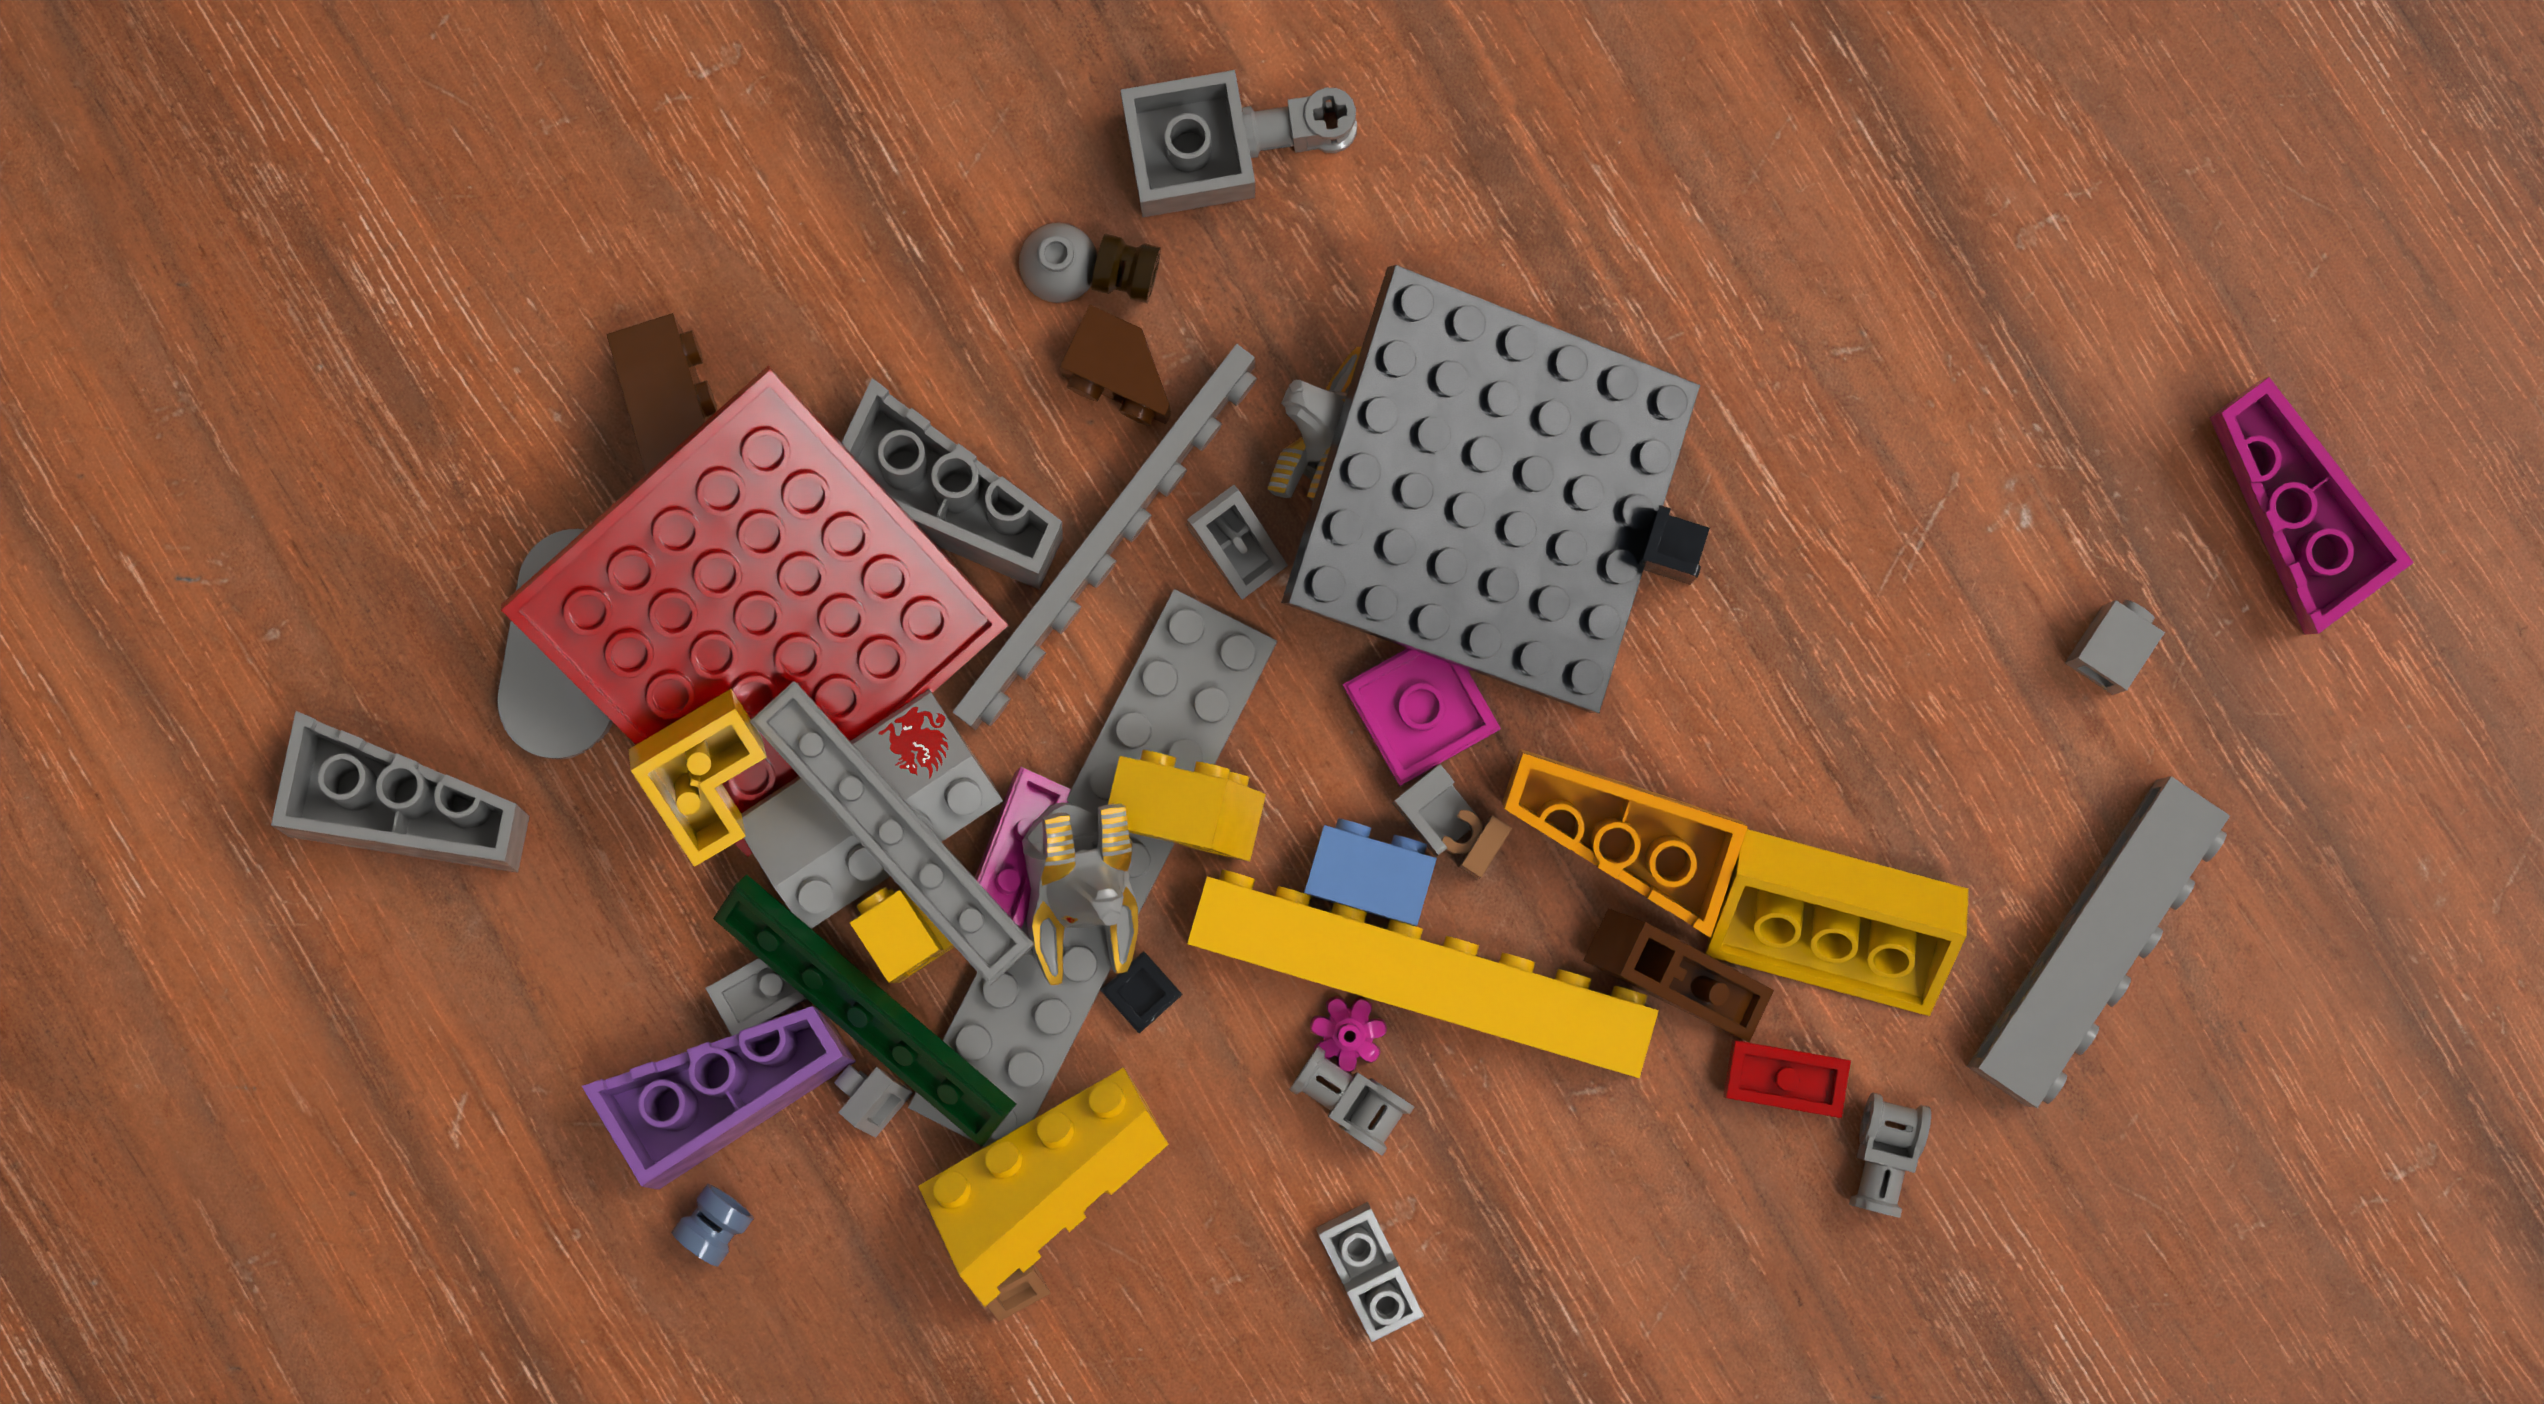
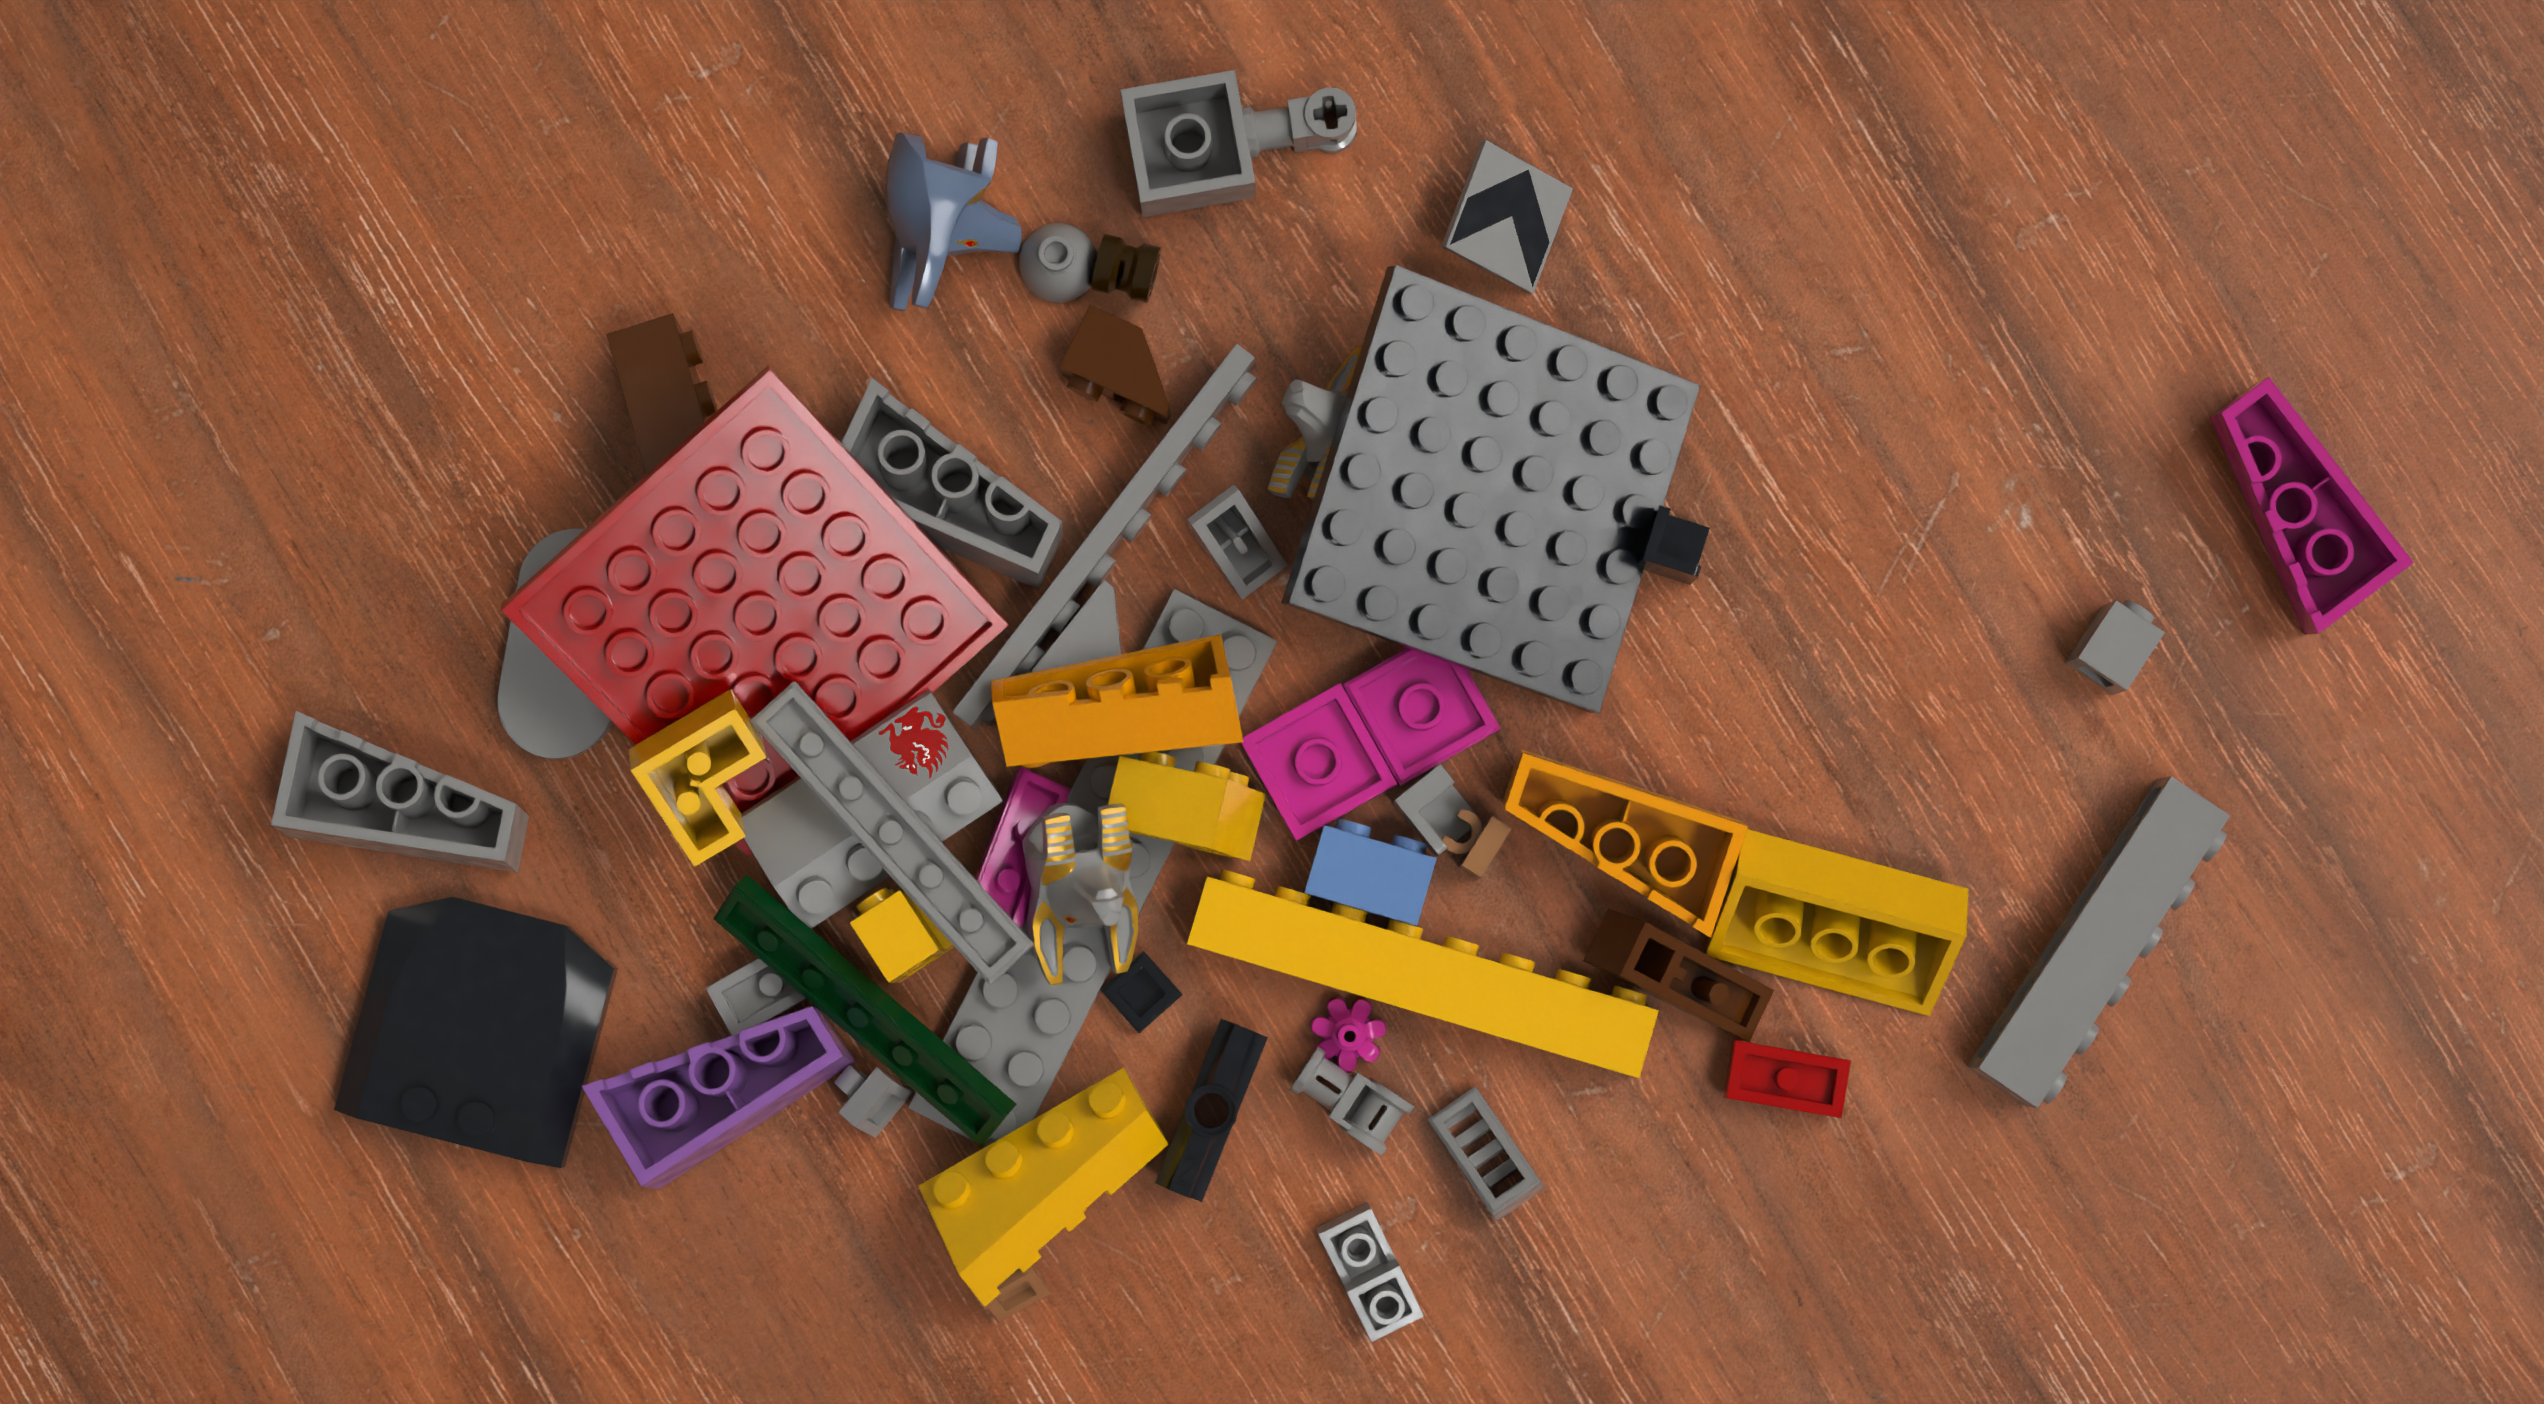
(478, 1029): none -> black wedge
(712, 1225): sand blue wheel -> none
(940, 214): none -> sand blue piece
(1089, 635): none -> light grey slope
(1119, 705): none -> light orange wedge
(1196, 1146): none -> black piece
(1318, 762): none -> dark pink plate
(1507, 217): none -> light grey piece
(1515, 1195): none -> light grey slope
(1888, 1152): light grey connector -> none

